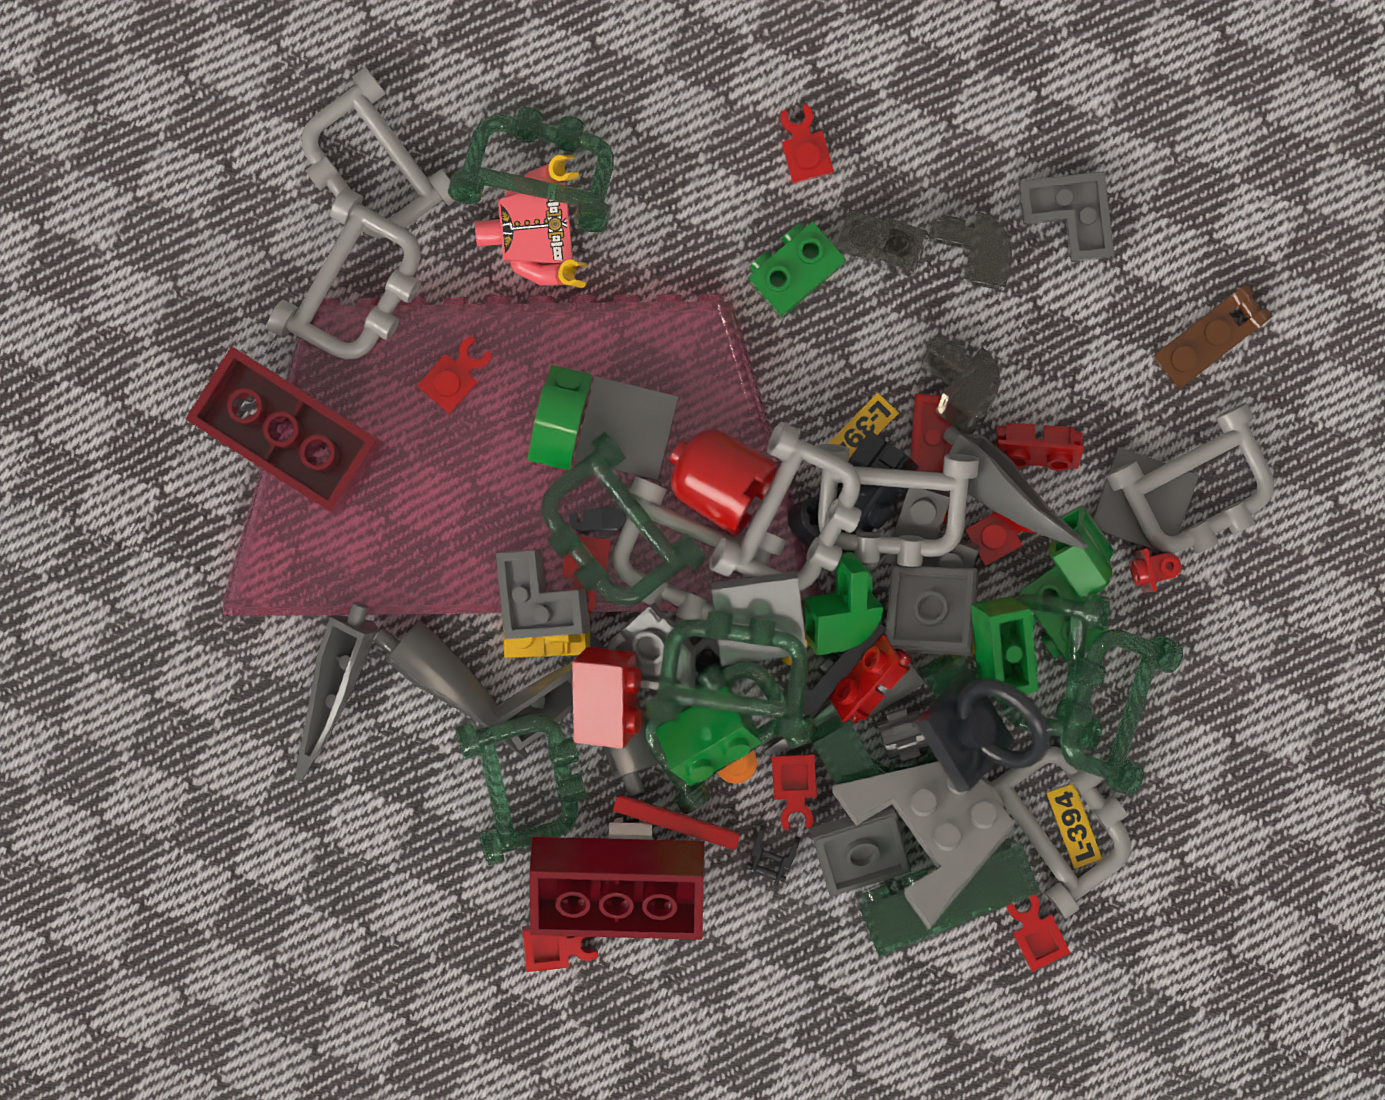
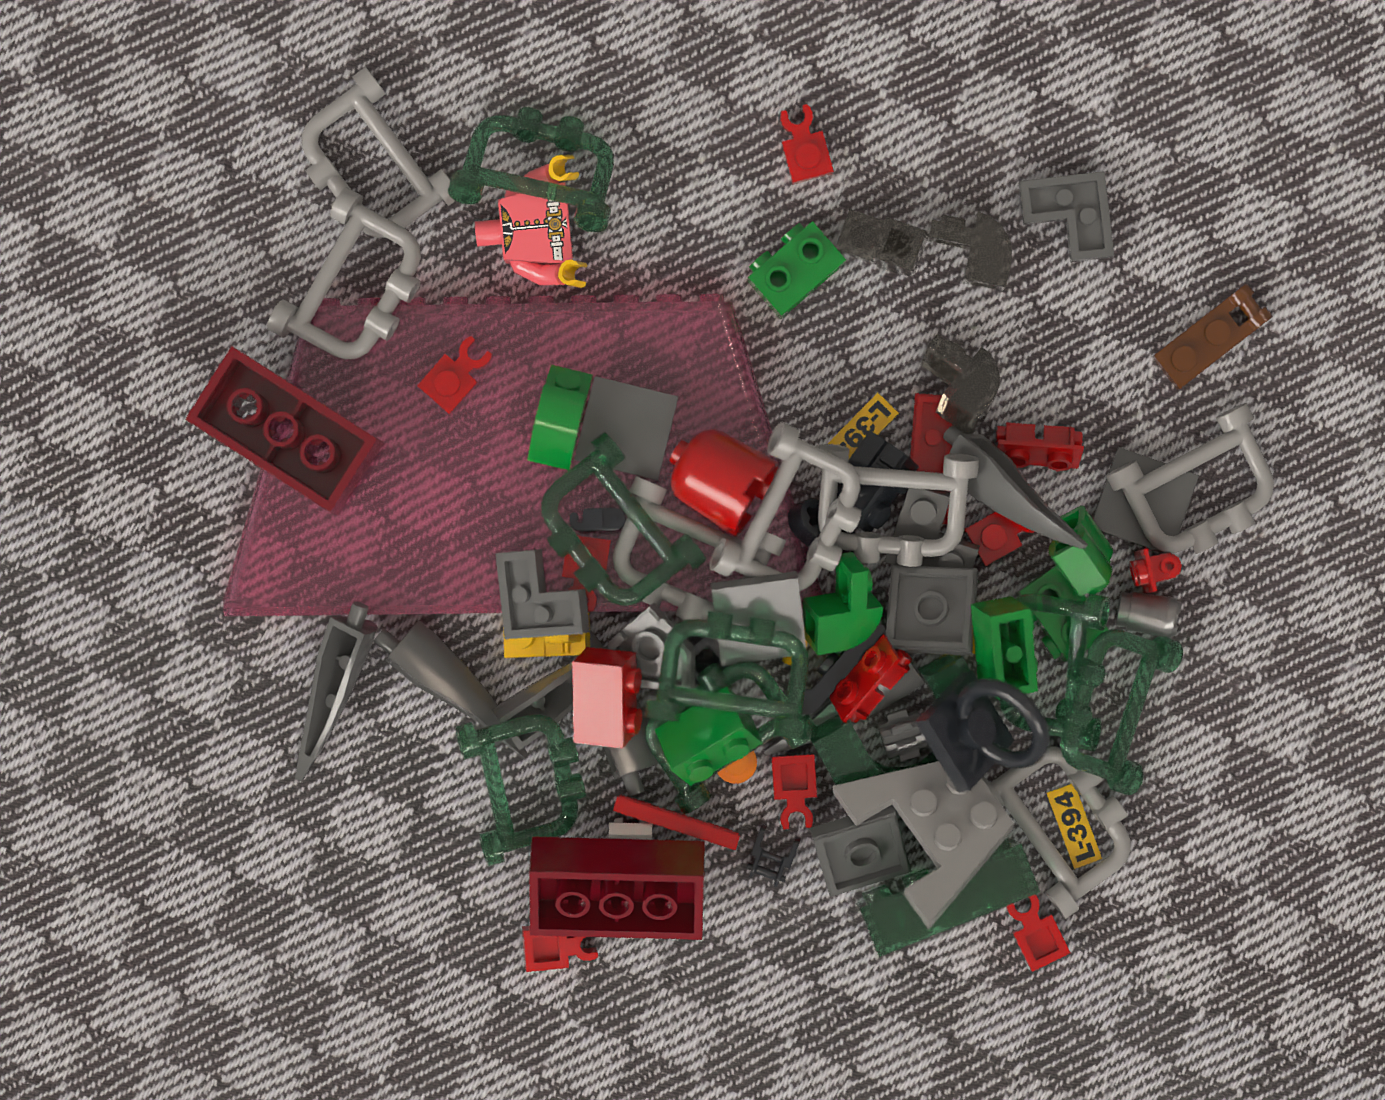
(1148, 613): none -> flat silver piece

